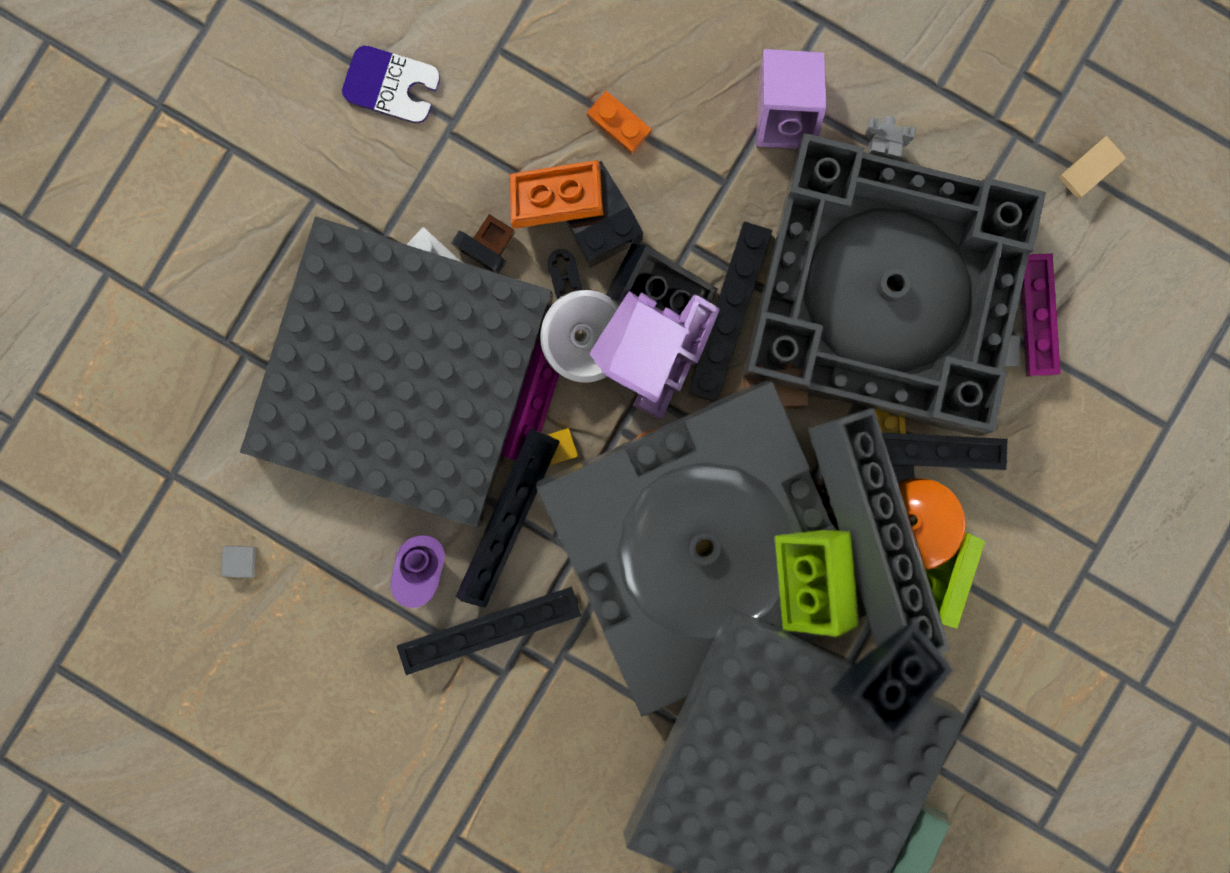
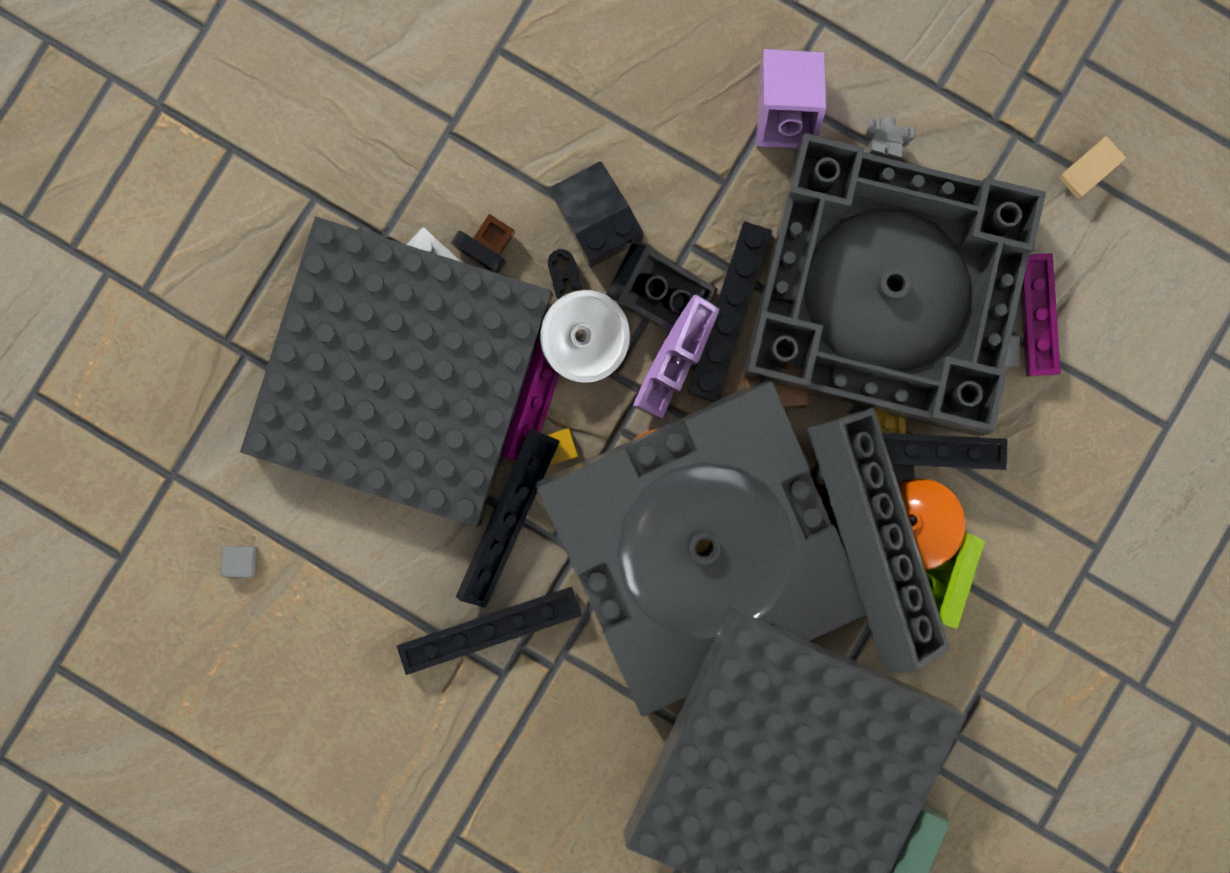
(382, 83): piece -> none
(417, 571): medium lavender piece -> none
(555, 194): orange tile -> none
(618, 122): orange plate -> none
(639, 345): lavender slope -> none
(817, 582): lime slope -> none
(893, 682): black slope -> none

